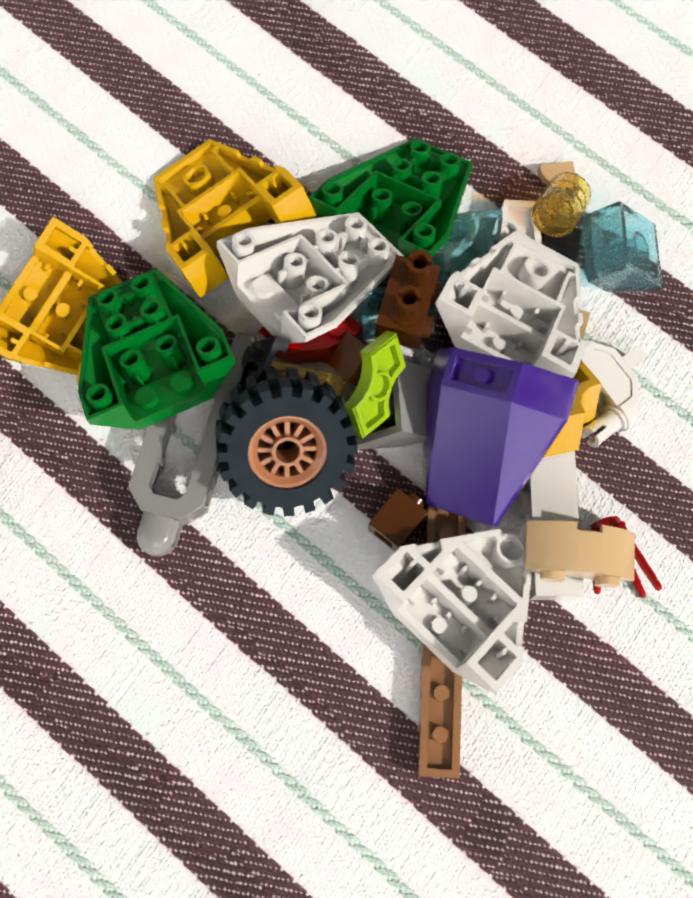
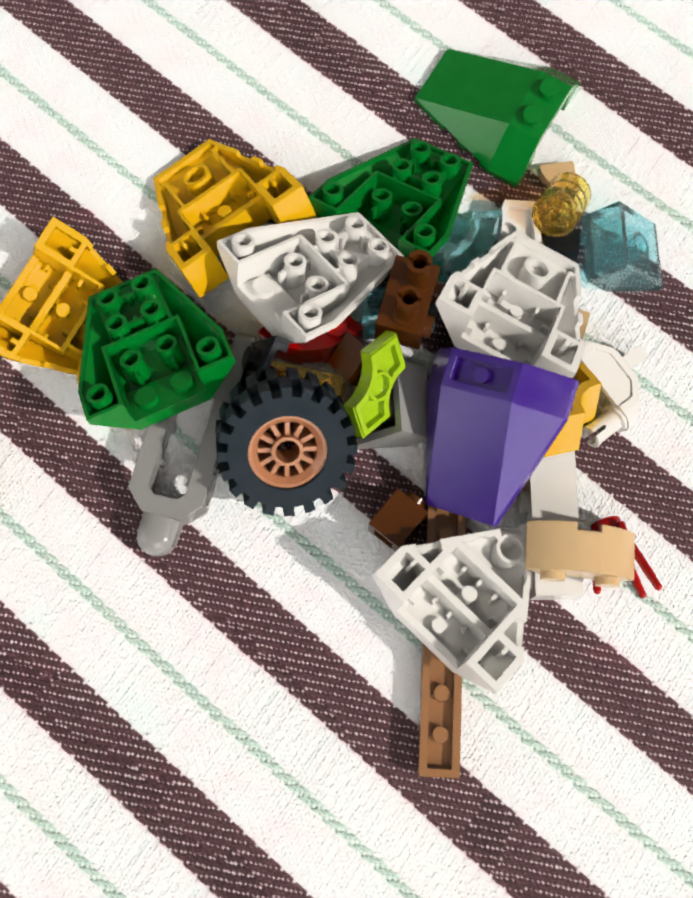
(495, 107): none -> green wedge

